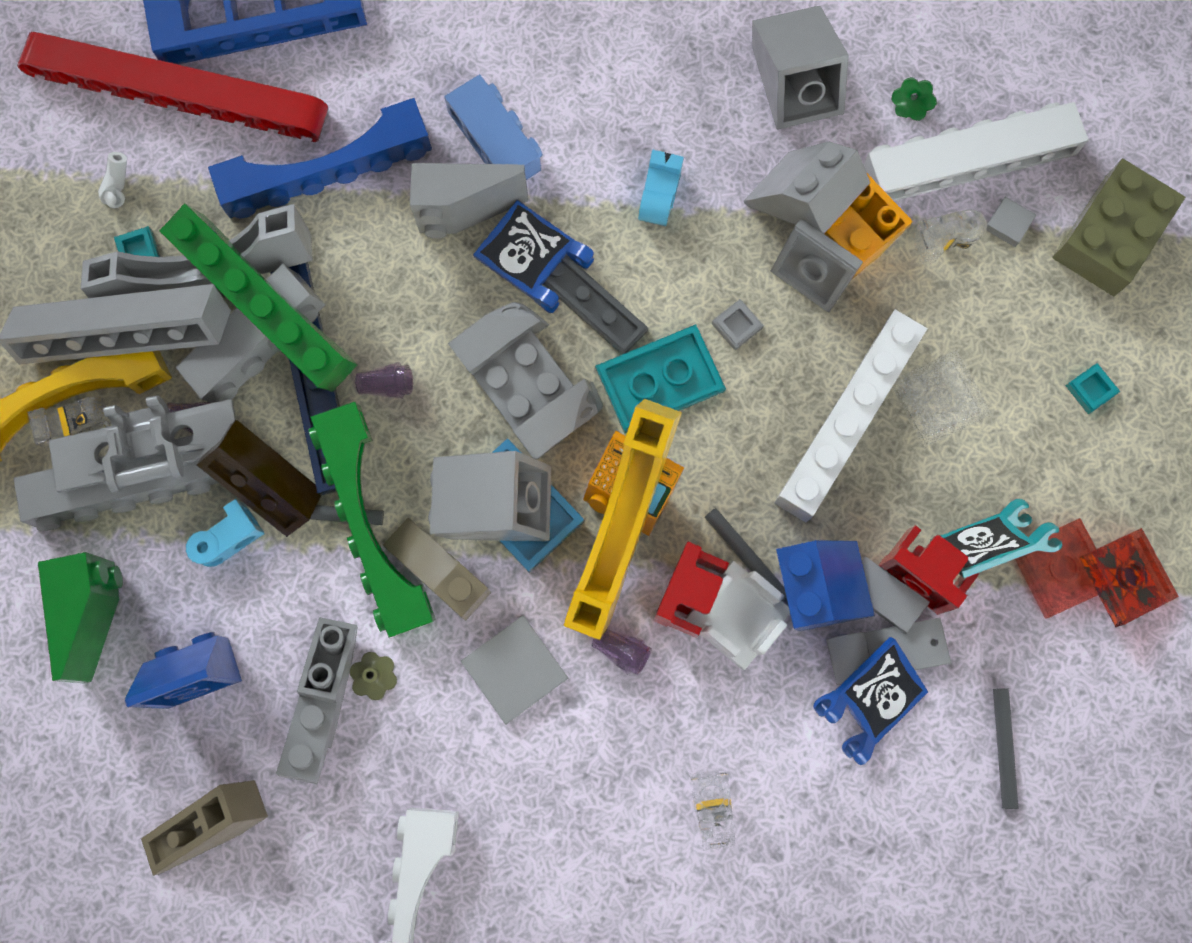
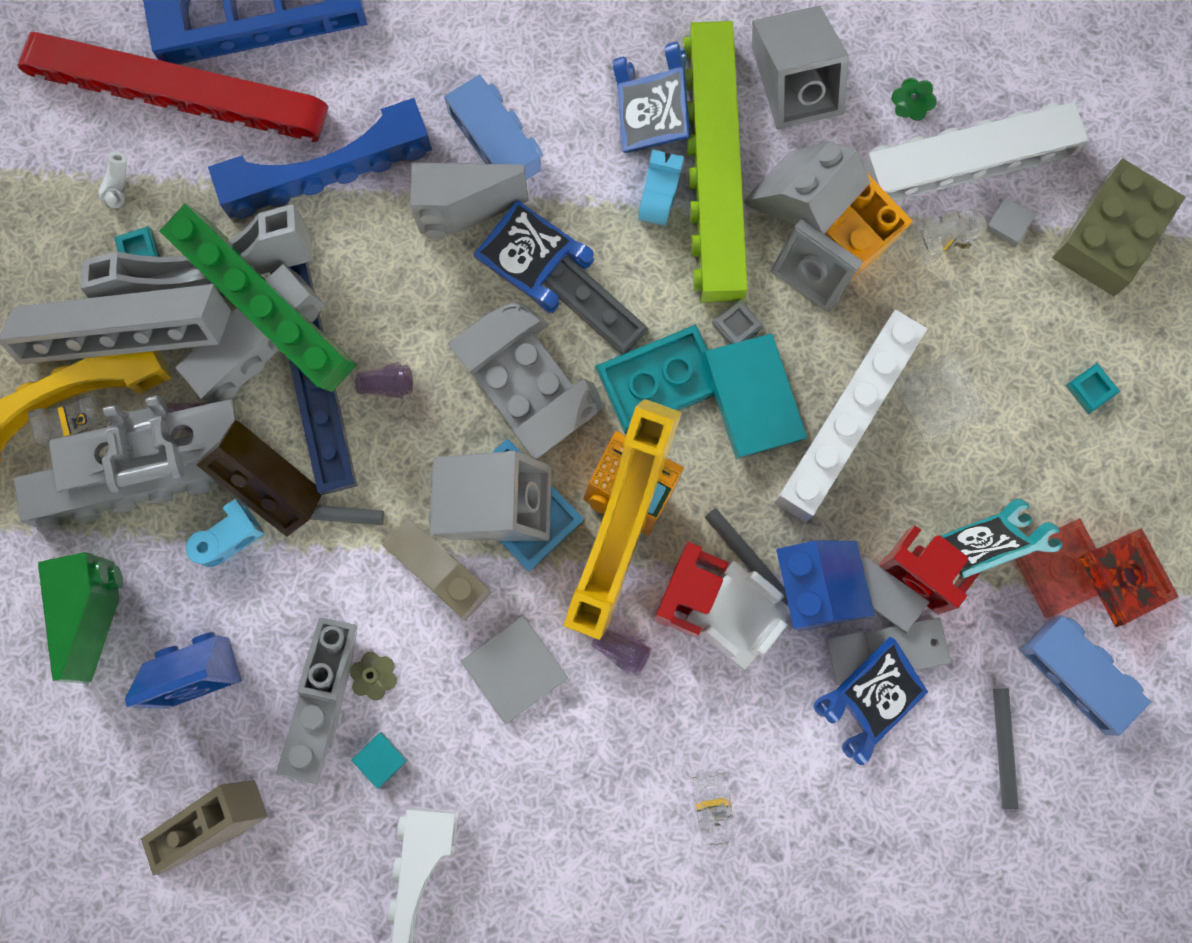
(342, 438): green arch -> none
(379, 760): none -> teal tile
(654, 106): none -> flag
(716, 163): none -> lime brick
(754, 396): none -> teal tile
(1086, 675): none -> medium blue brick

